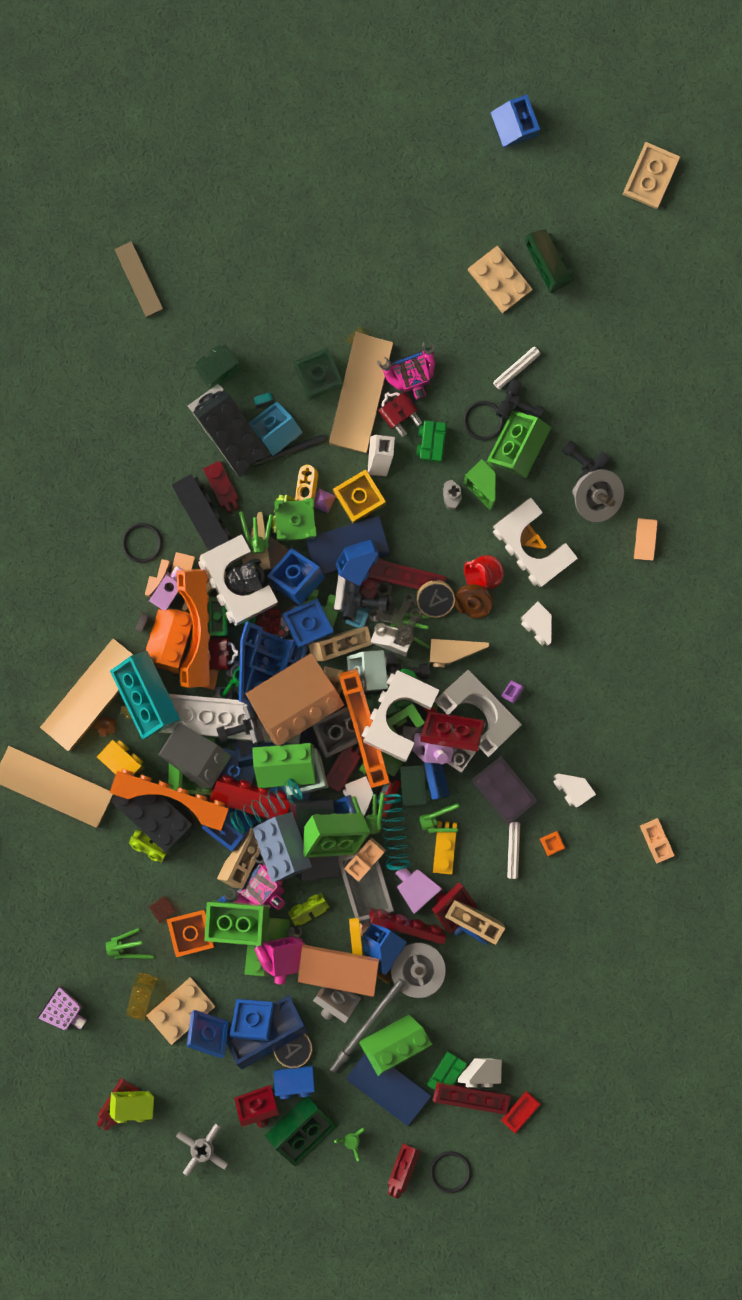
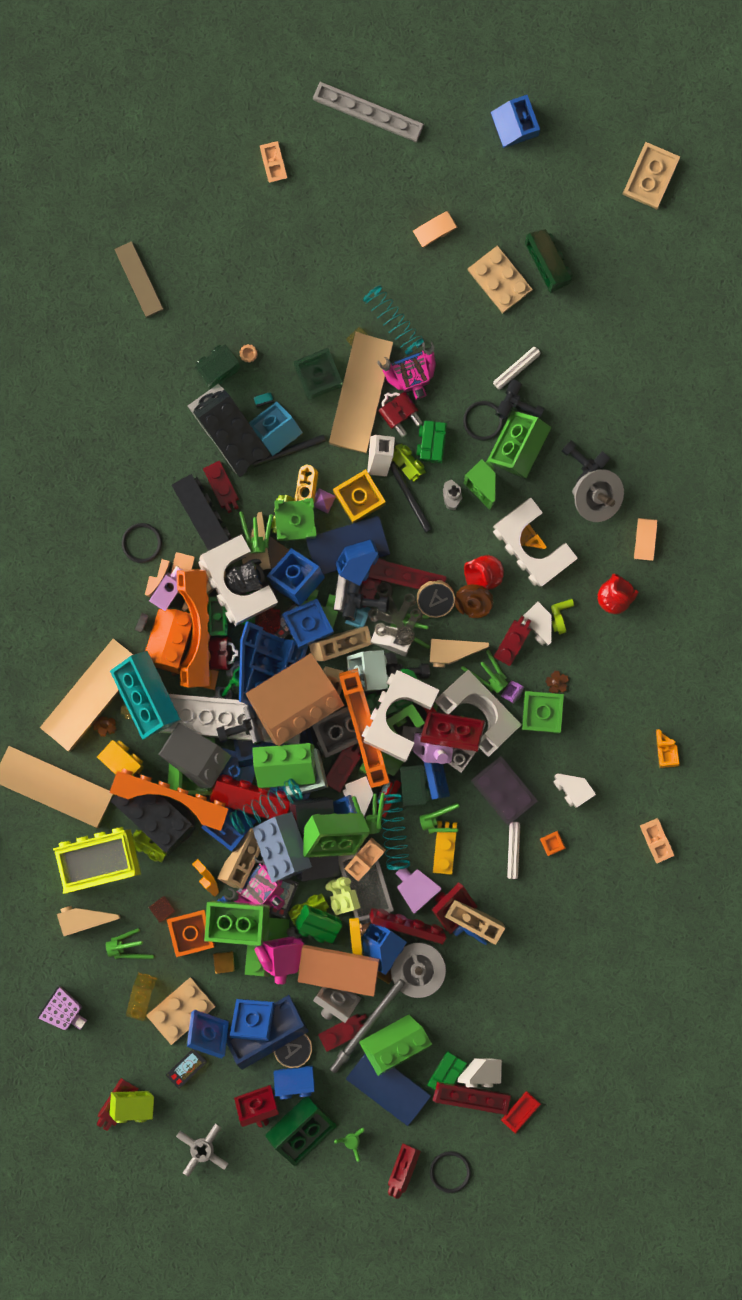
(80, 919): none -> tan slope
(97, 860): none -> window
(186, 1068): none -> tile
(208, 880): none -> light orange slope
(224, 962): none -> pearl gold slope
(248, 353): none -> light nougat piece
(273, 161): none -> light nougat slope
(289, 890): none -> tile
(318, 924): none -> green brick
(341, 1032): none -> dark red hinge
(343, 897): none -> yellowish green plate
(366, 299): none -> teal piece
(368, 112): none -> light grey tile
(410, 497): none -> black bar
(414, 467): none -> lime hinge
(435, 229): none -> light nougat slope
(497, 682): none -> bright green plant
(513, 641): none -> dark red hinge
(542, 712): none -> bright green panel
(557, 682): none -> reddish brown plant
(558, 623): none -> lime plate
(616, 595): none -> red hair
(666, 751): none -> light orange slope

